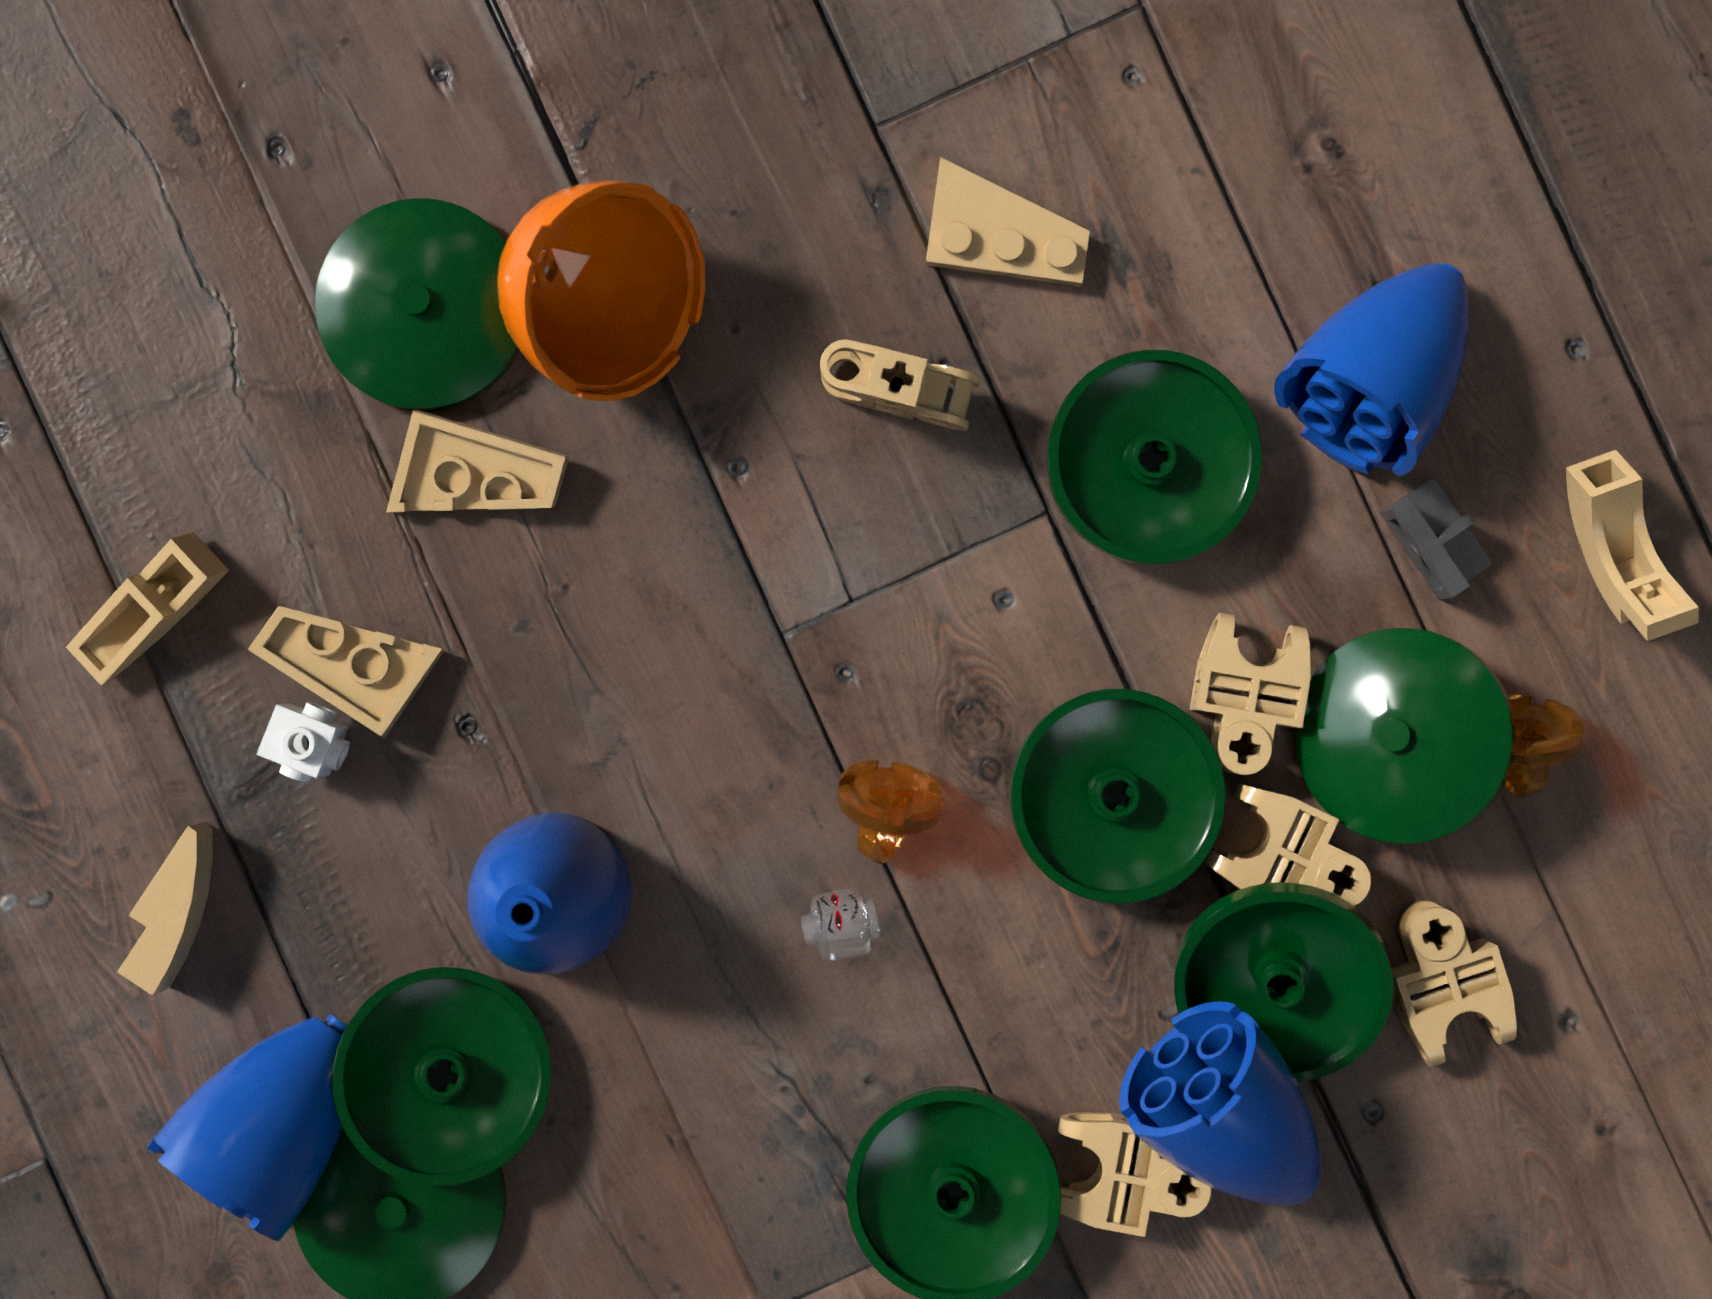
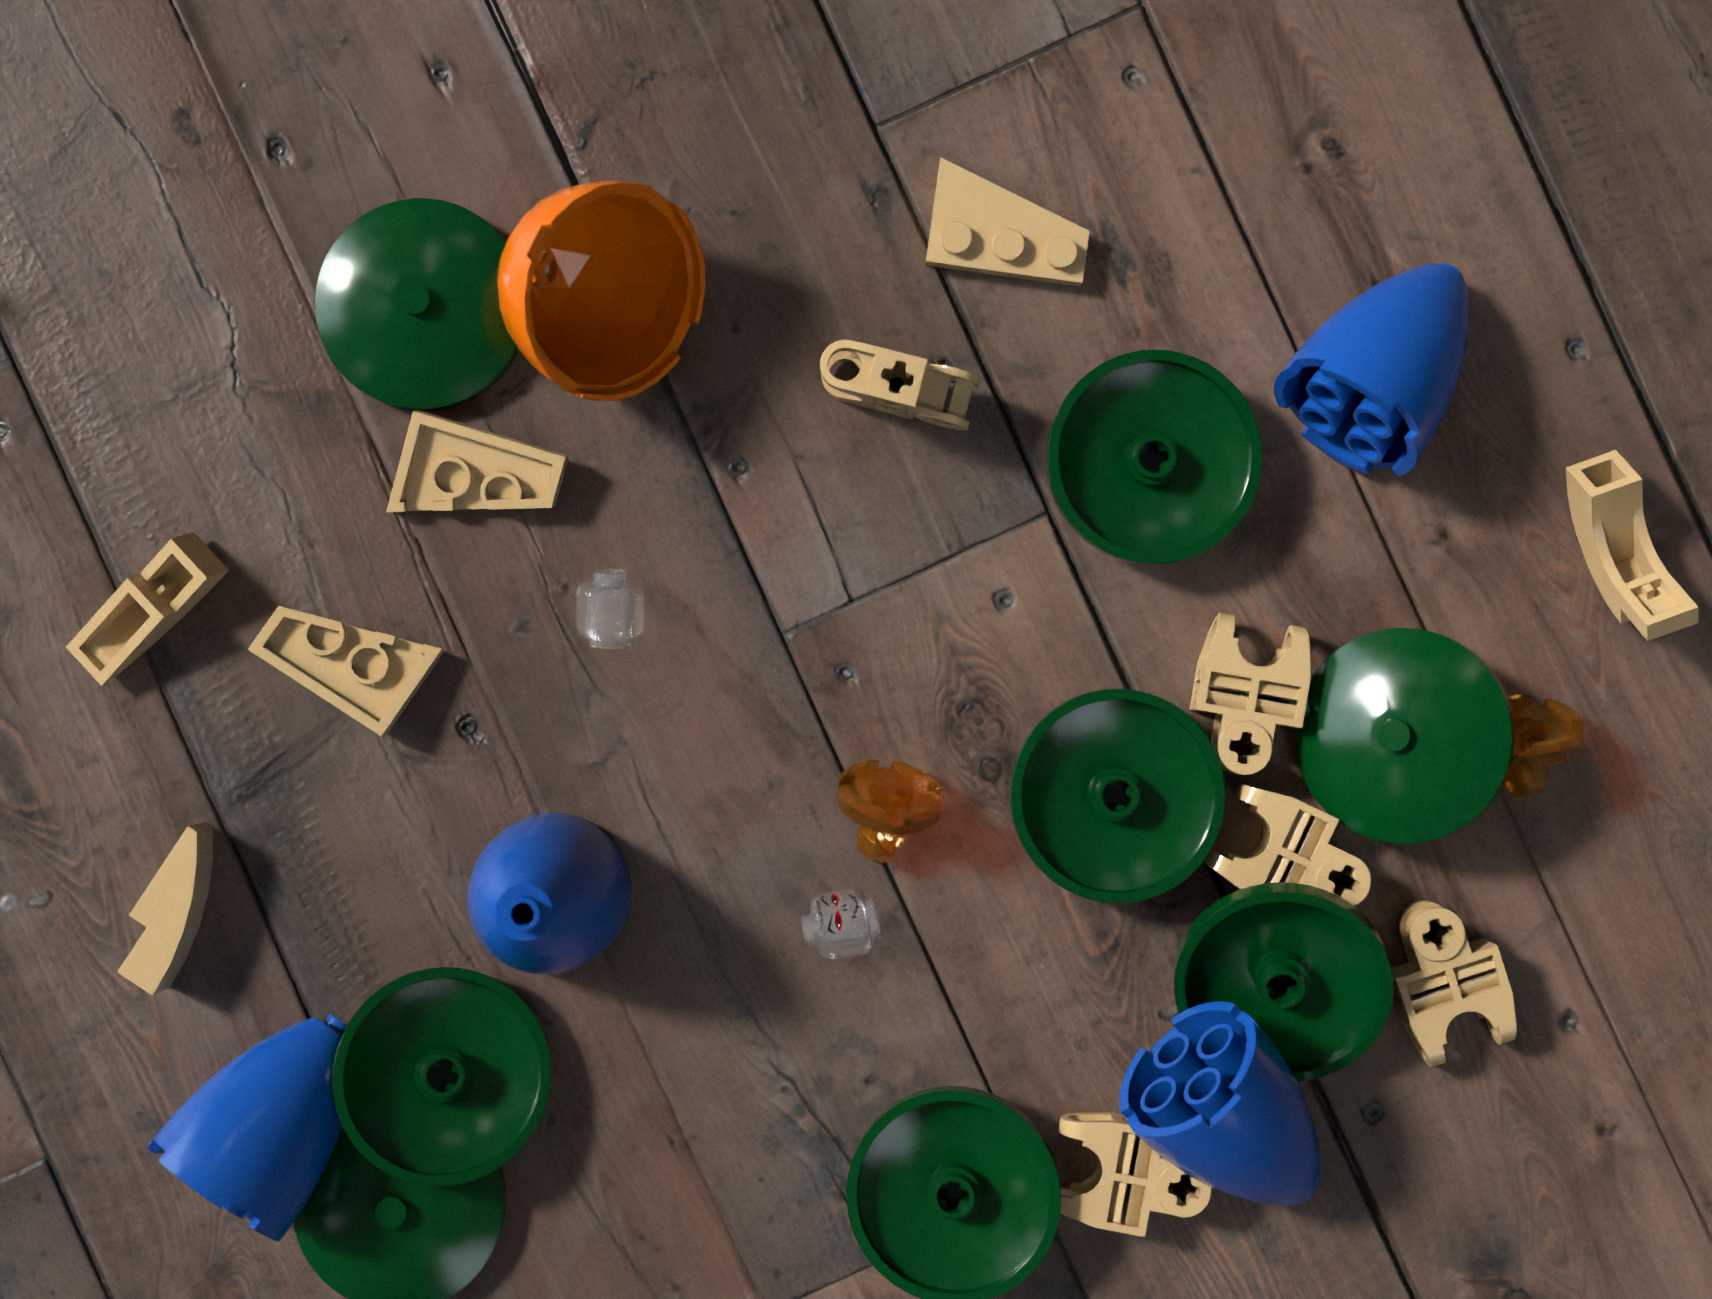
(287, 741): white brick -> none
(609, 609): none -> clear head
(1436, 539): flat silver panel -> none

